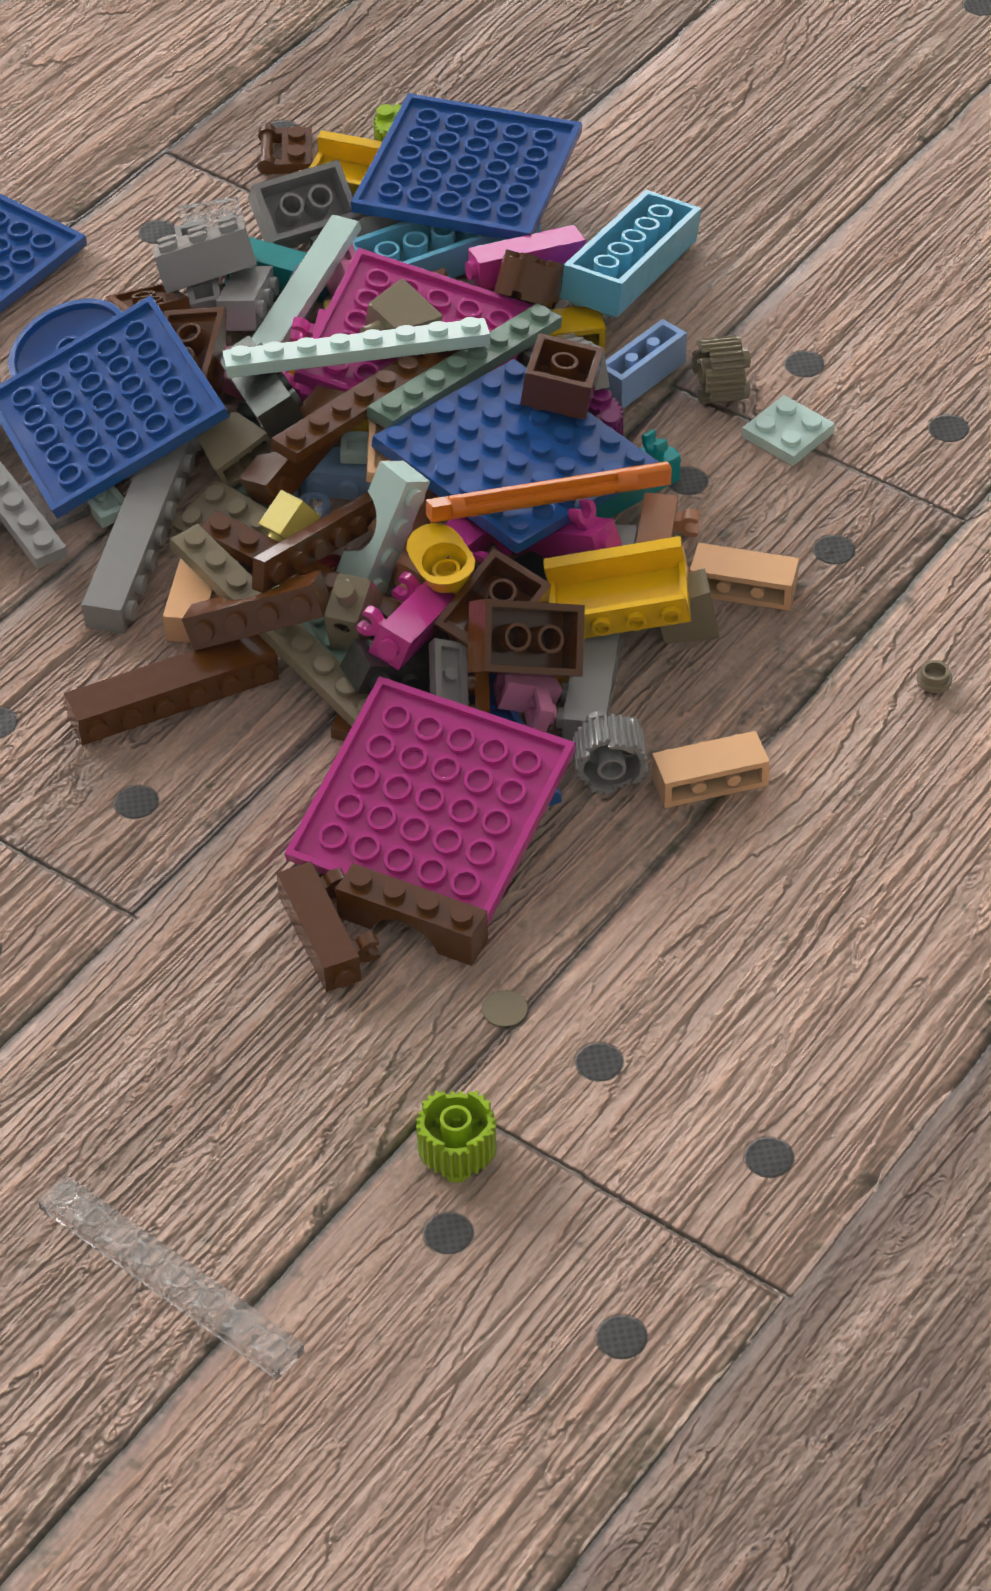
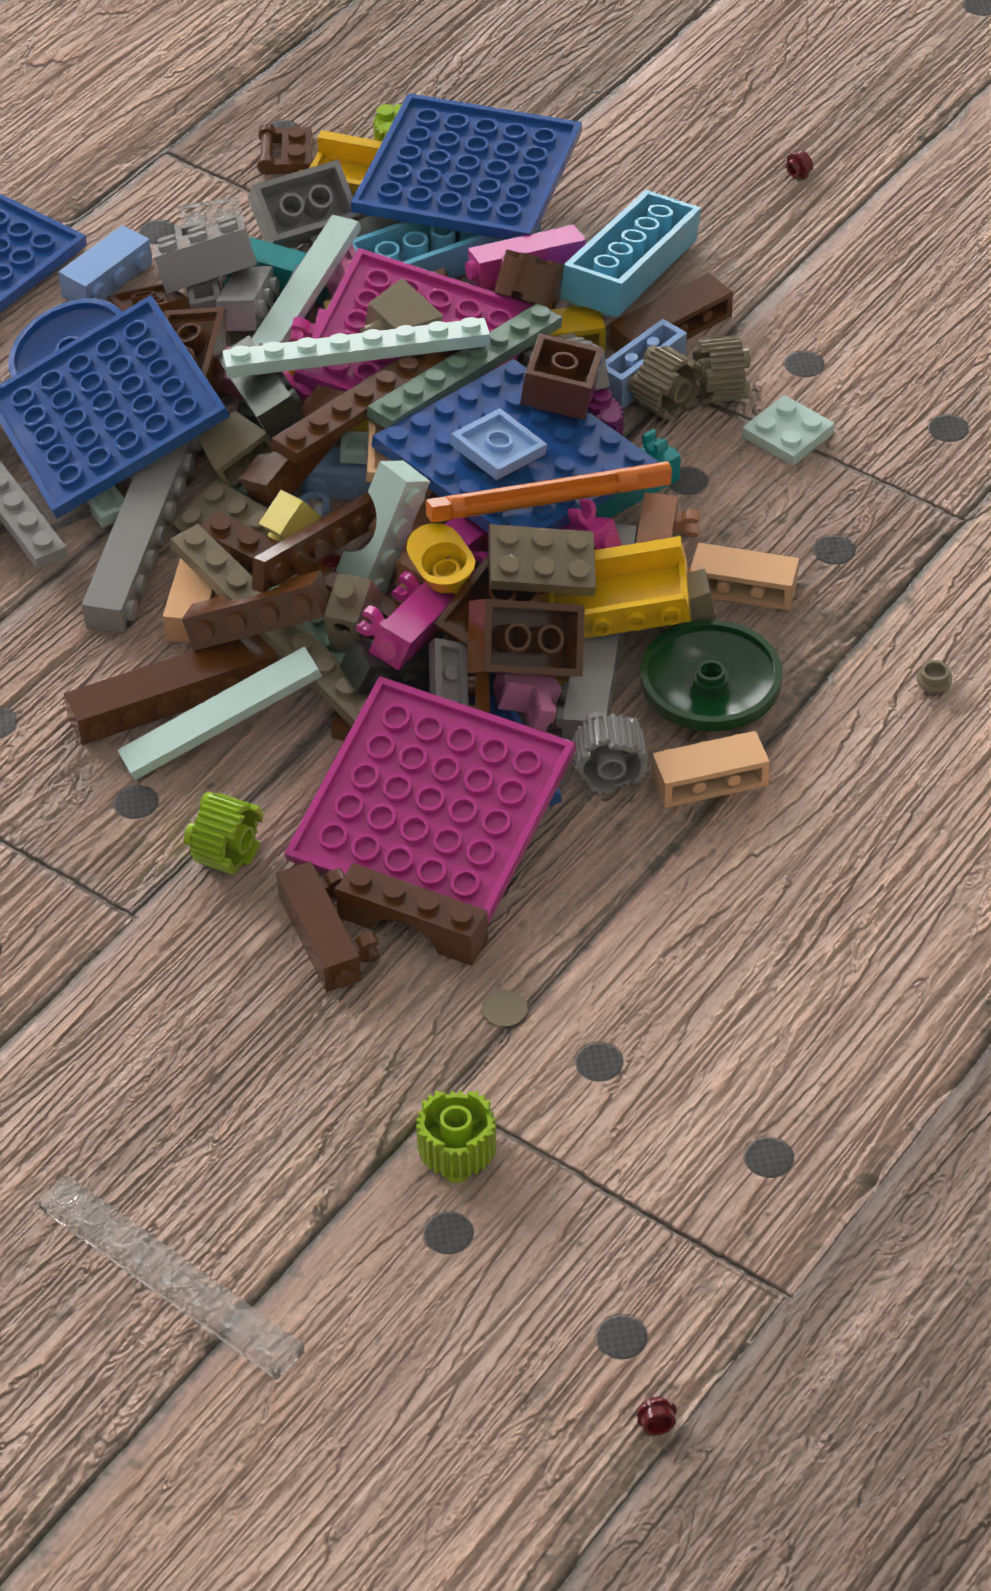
(106, 265): none -> light blue brick
(219, 713): none -> light aqua tile
(224, 832): none -> lime brick
(498, 444): none -> light blue plate
(541, 560): none -> dark tan plate
(656, 1416): none -> dark red plate
(665, 381): none -> dark tan brick
(689, 307): none -> reddish brown brick
(711, 675): none -> dark green dish
(799, 164): none -> dark red plate

